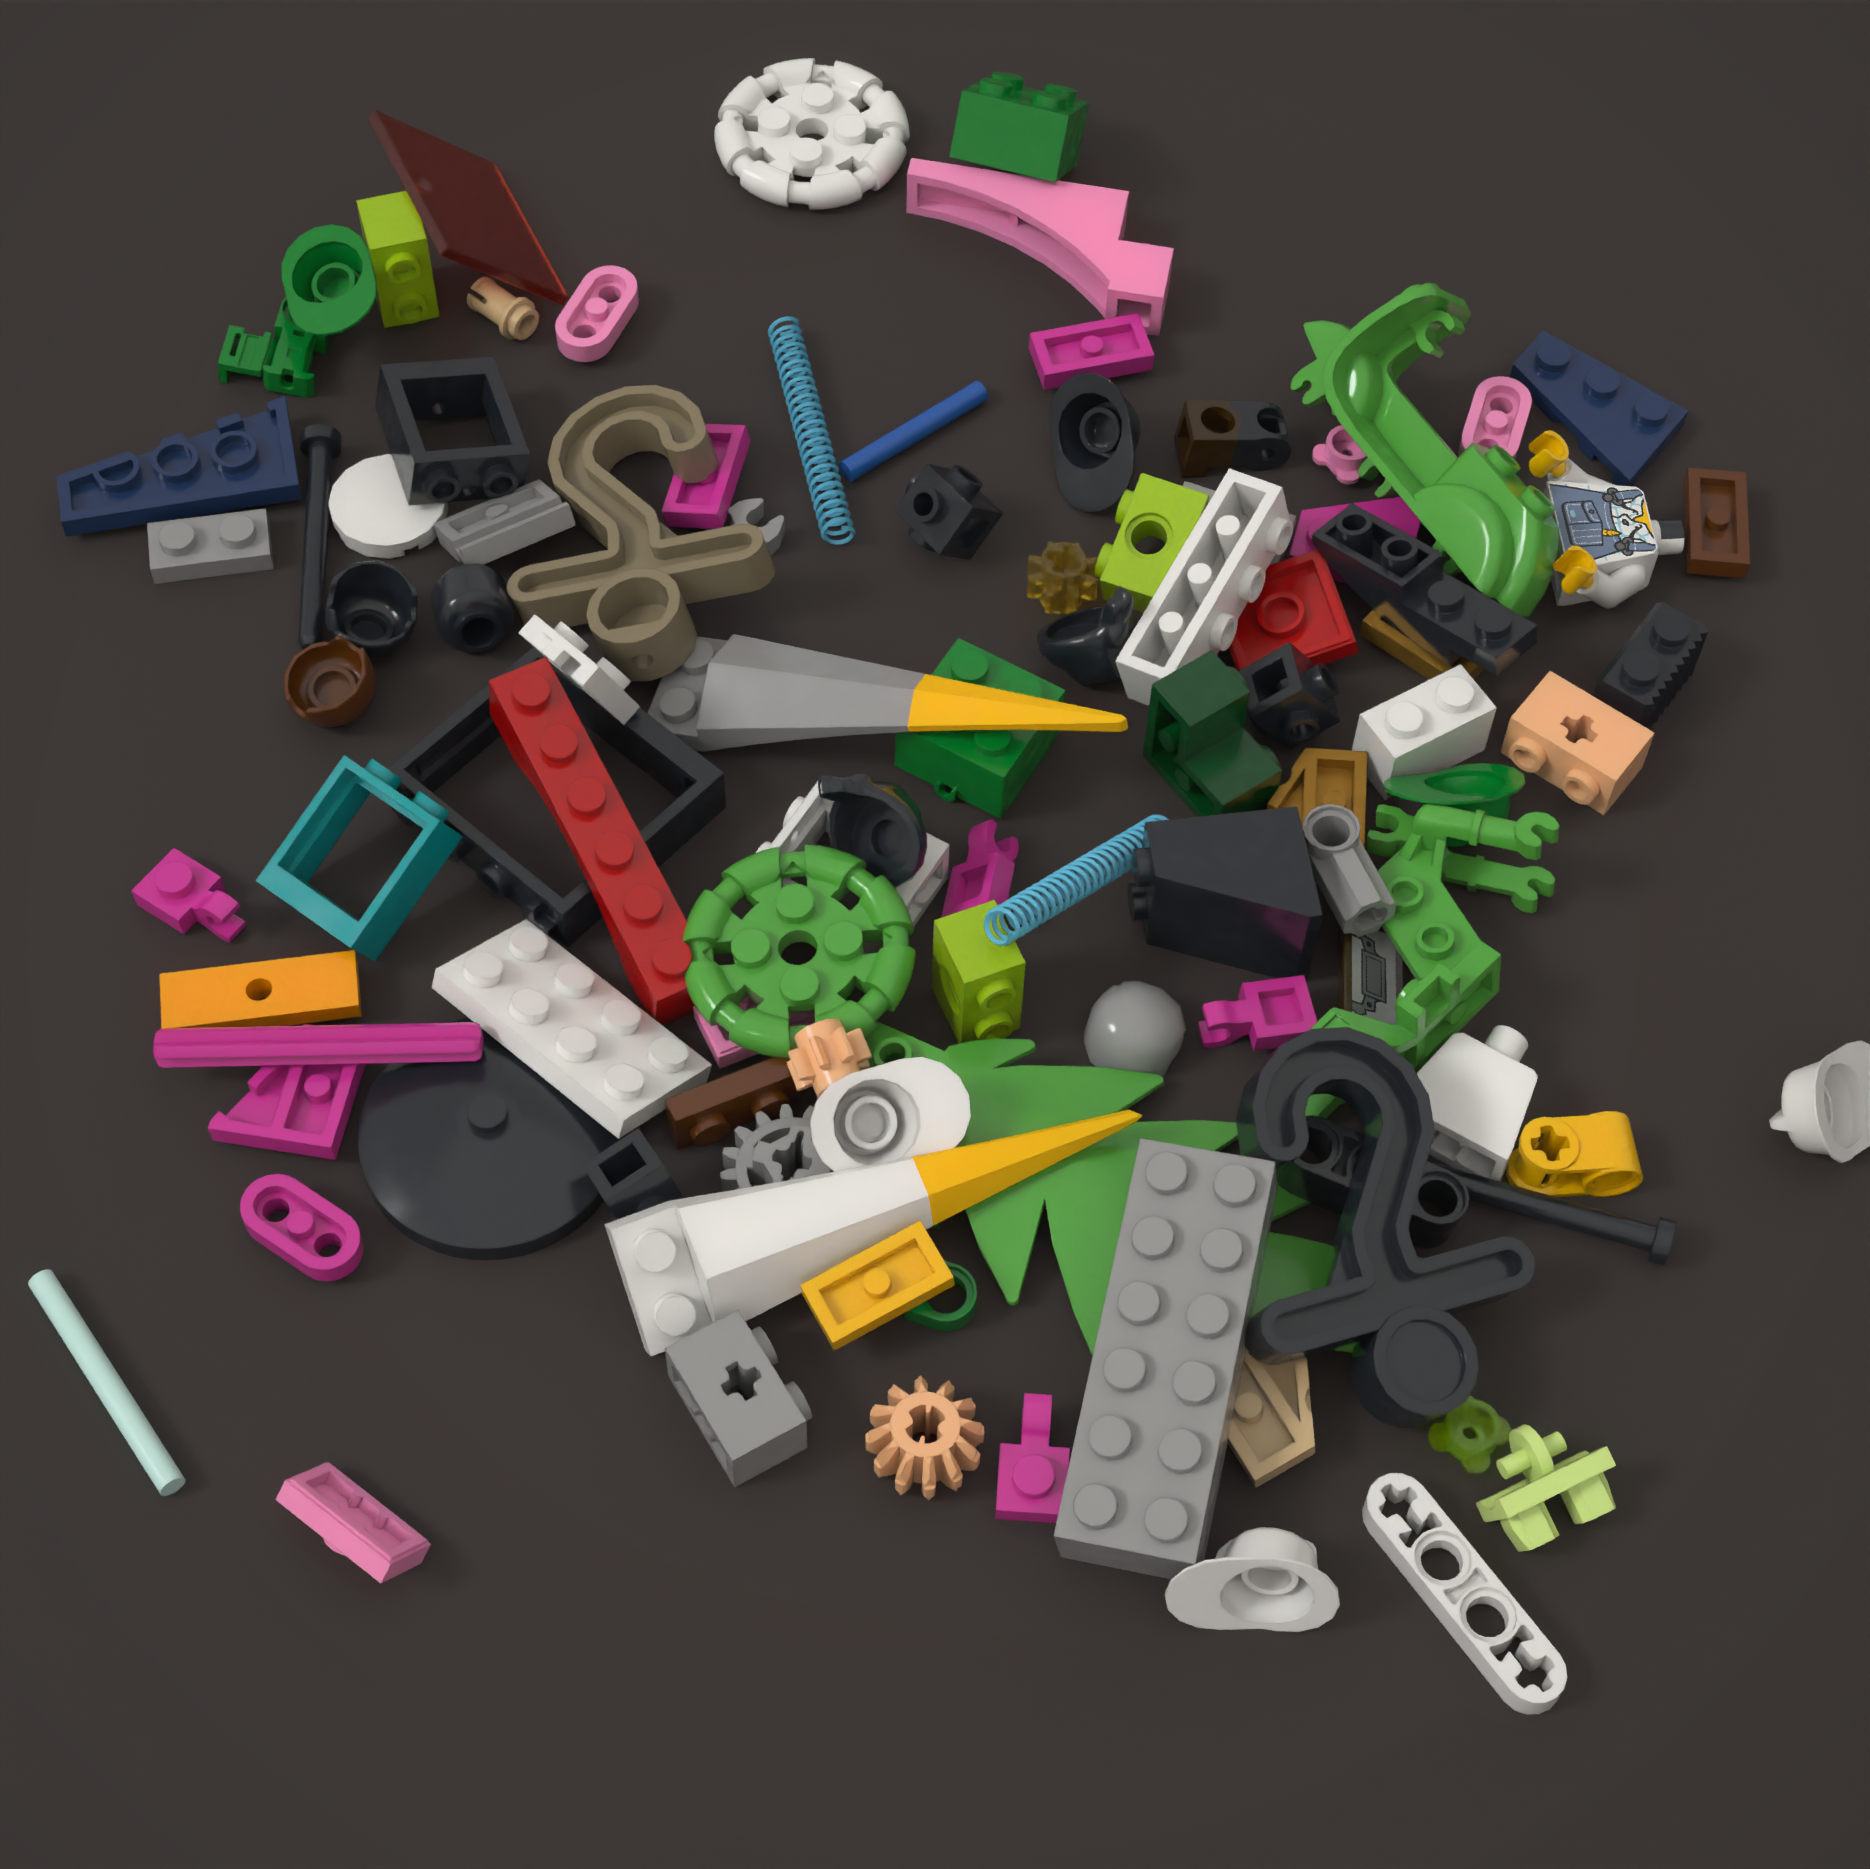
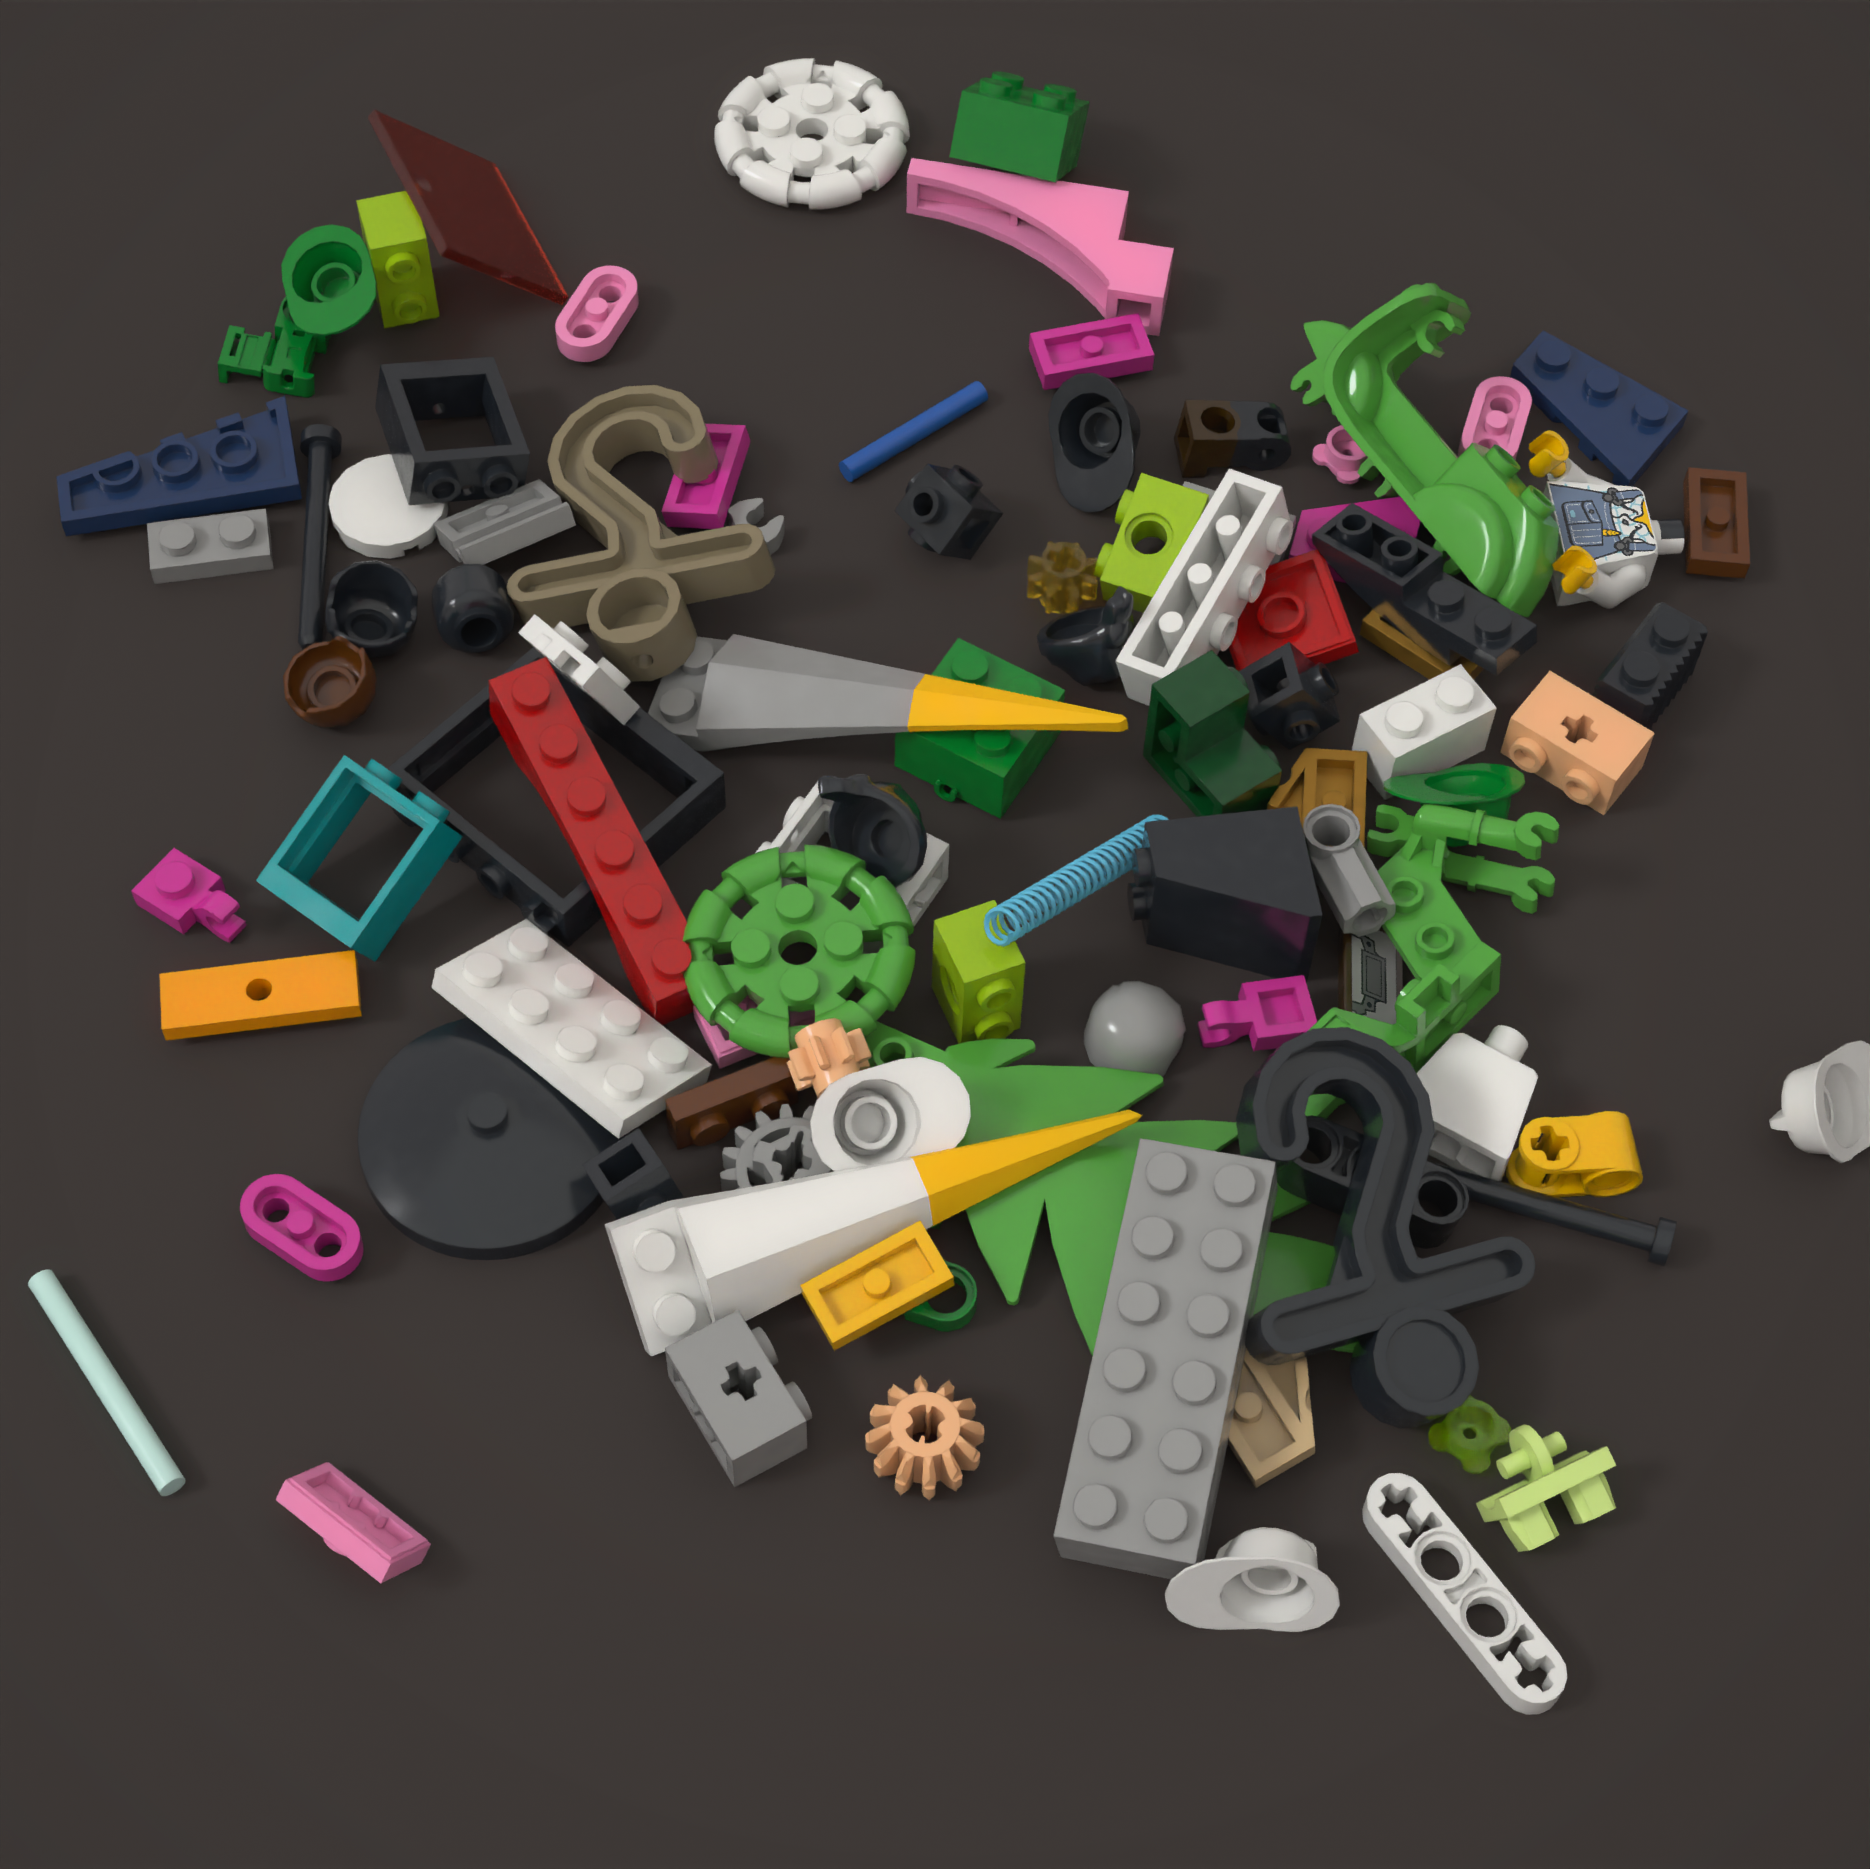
(293, 1109): dark pink wing -> none
(318, 1044): dark pink axle -> none
(512, 314): tan pin -> none
(820, 458): medium azure piece -> none
(985, 873): dark pink plate -> none
(1032, 1472): dark pink plate -> none

